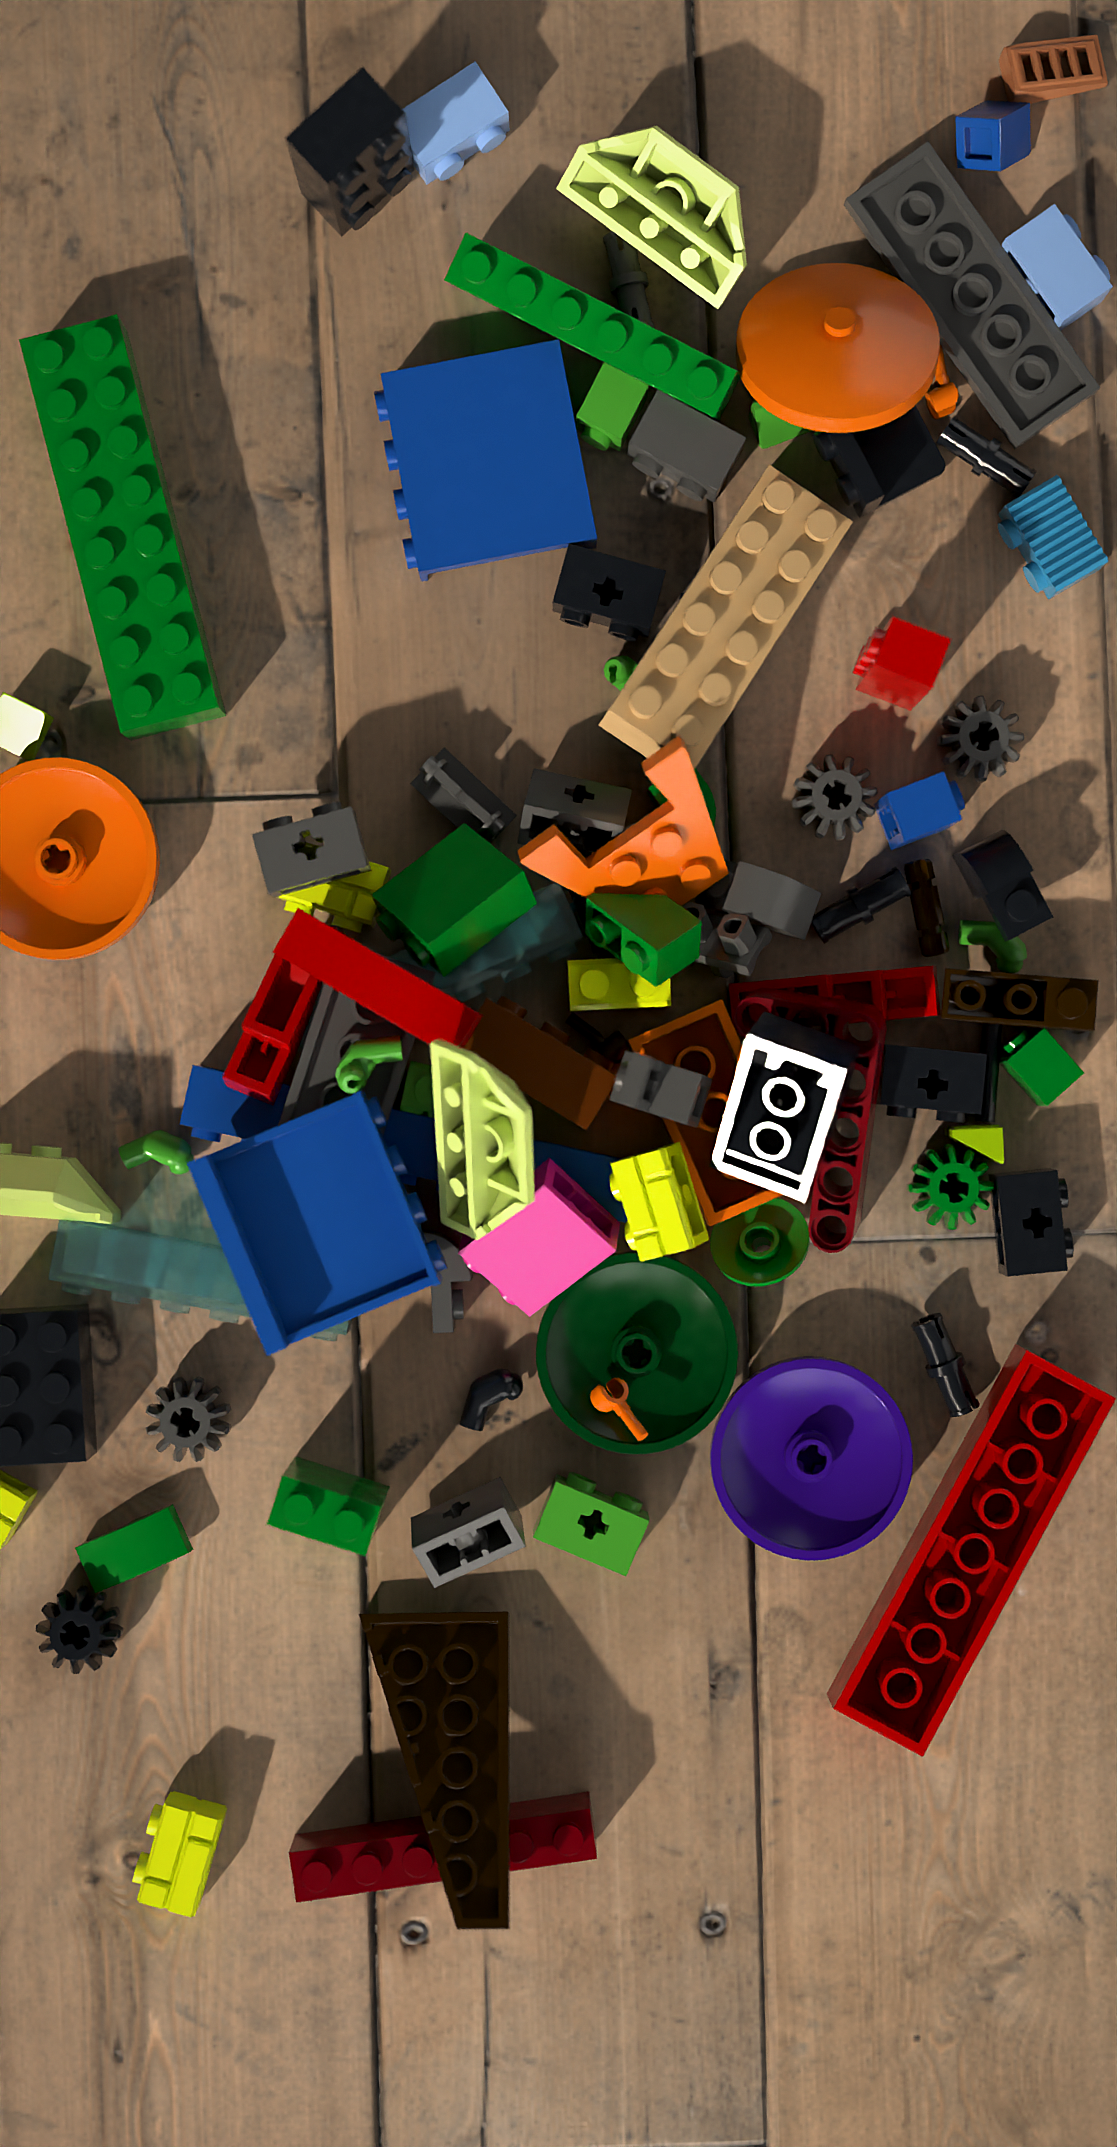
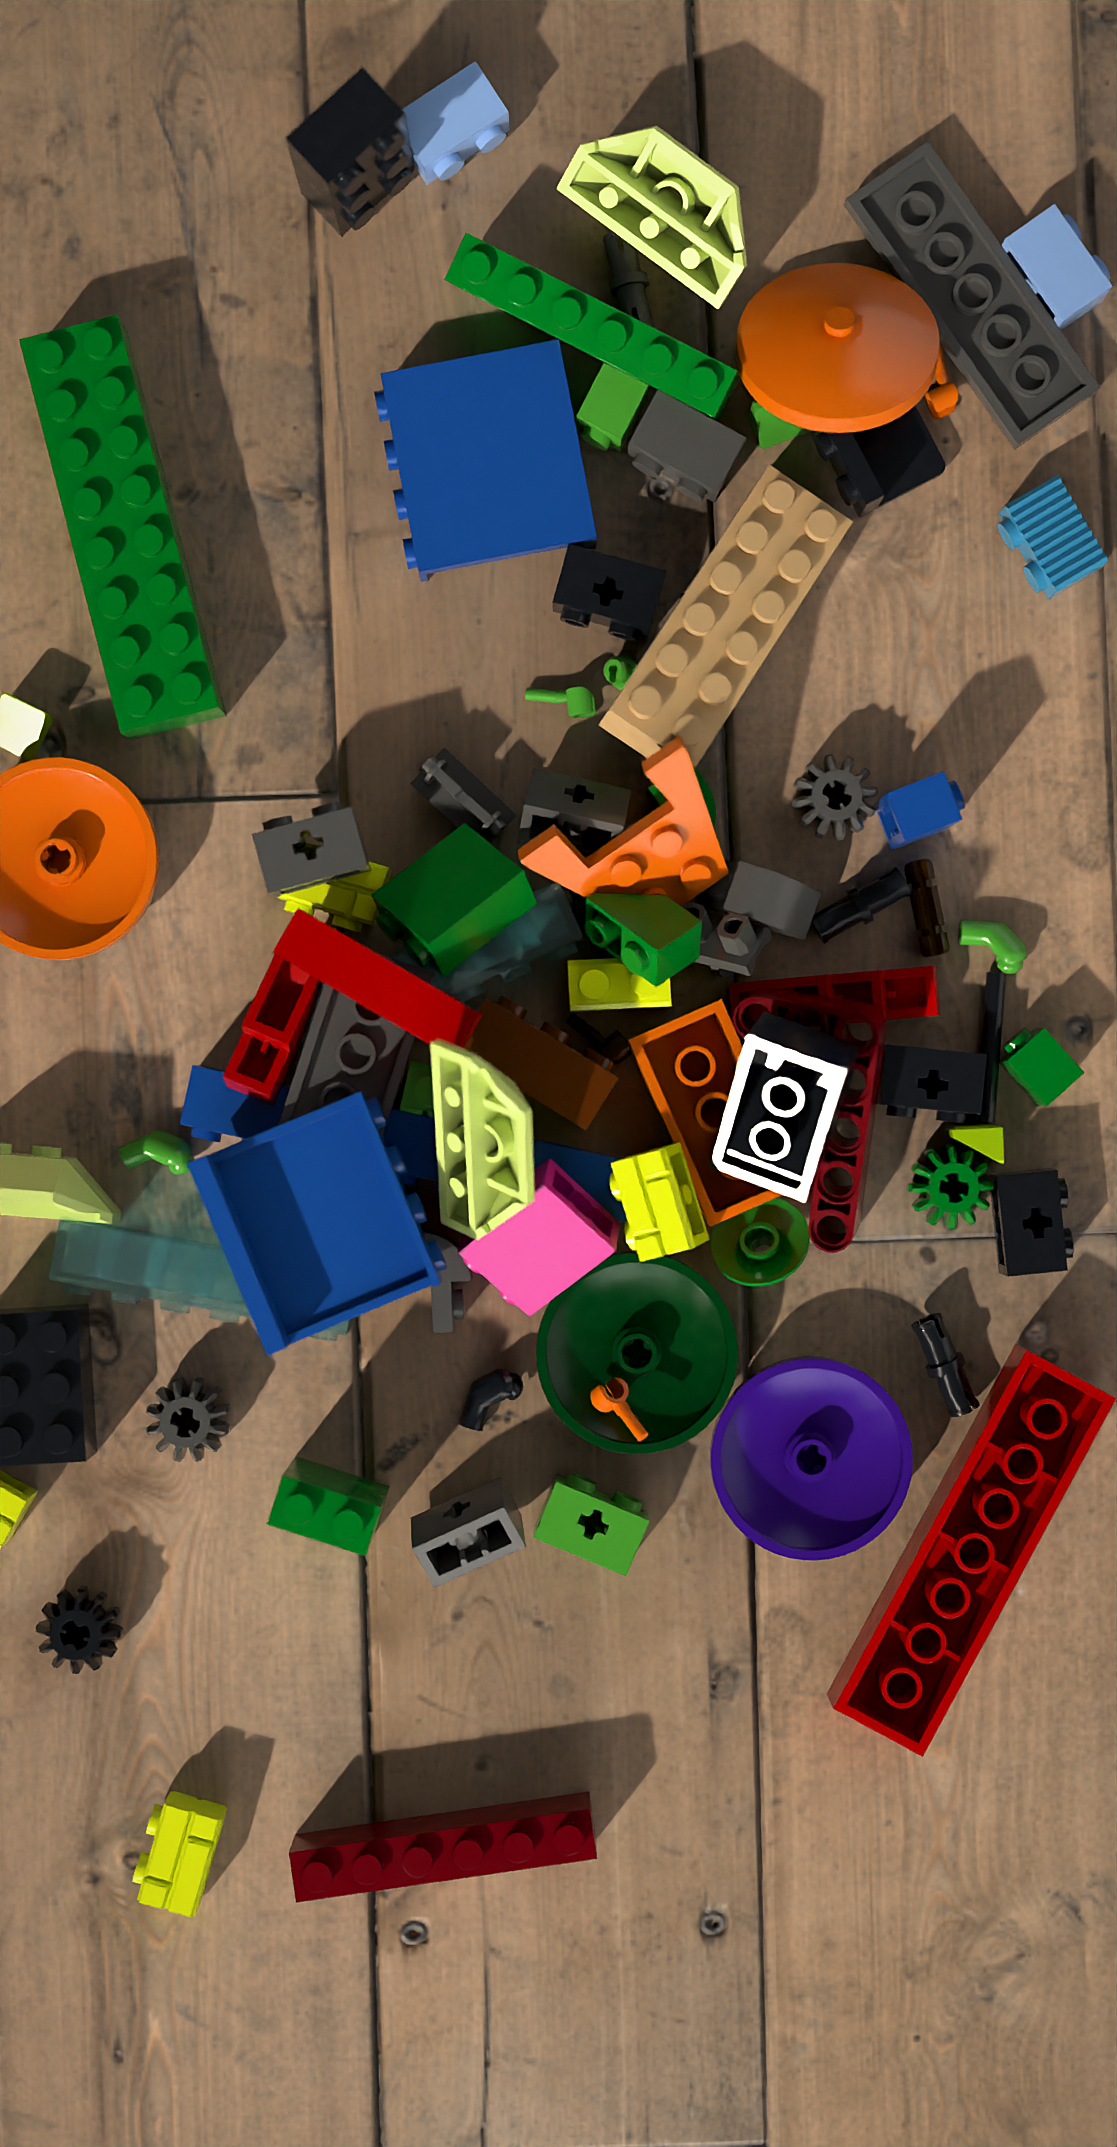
(134, 1548): green slope -> none
(362, 1059): bright green arm -> none
(452, 1721): dark brown wing -> none
(578, 699): none -> bright green hand
(661, 1089): dark grey brick -> none
(900, 663): red brick -> none
(968, 723): dark grey gear -> none
(986, 457): black pin -> none
(993, 135): blue panel -> none
(1002, 877): black brick -> none
(1016, 56): nougat slope -> none
(1020, 1000): dark brown slope -> none

